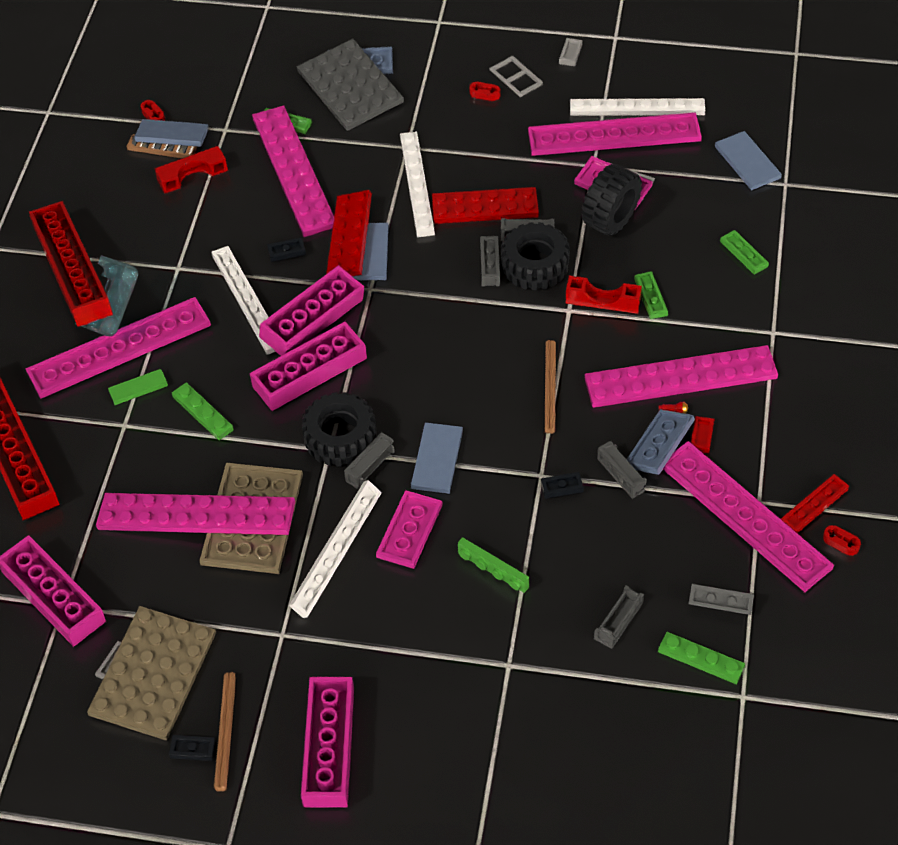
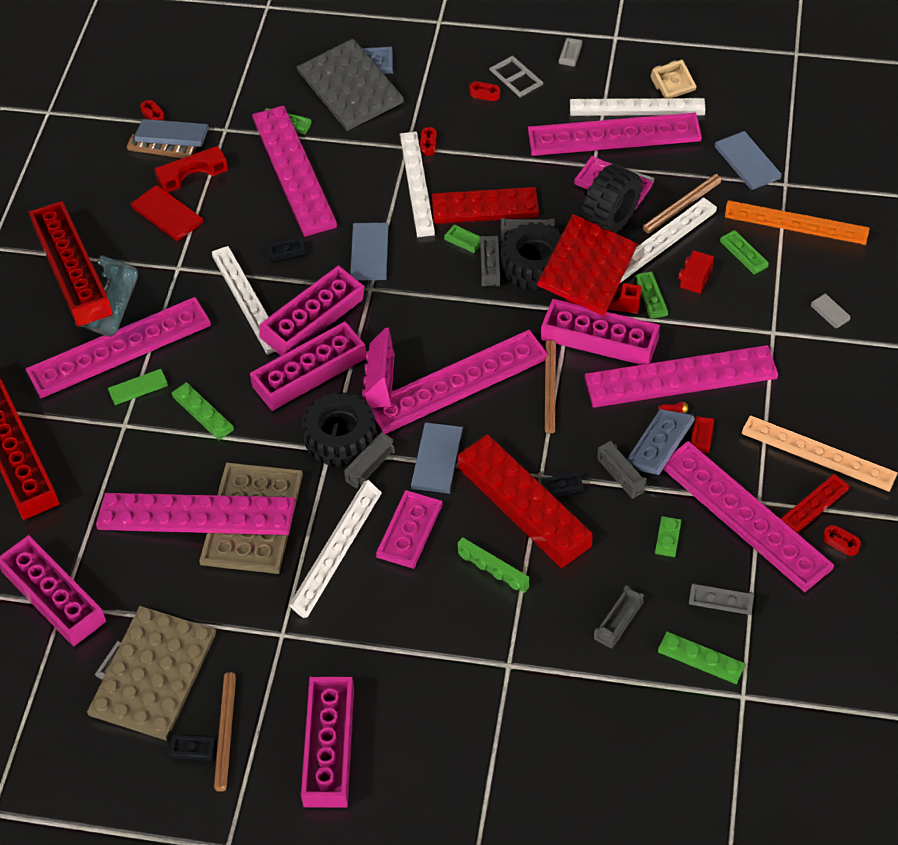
(167, 213): none -> red tile
(350, 232): red plate -> none
(379, 371): none -> dark pink slope
(428, 141): none -> red beam
(459, 380): none -> dark pink plate
(463, 238): none -> bright green tile
(525, 501): none -> red brick
(587, 265): none -> red plate
(603, 335): none -> dark pink brick
(668, 536): none -> bright green plate
(669, 234): none -> white plate
(673, 79): none -> tan plate
(681, 203): none -> medium nougat axle
(696, 271): none -> red brick
(797, 222): none -> orange plate
(820, 453): none -> light nougat plate
(830, 311): none -> light grey tile

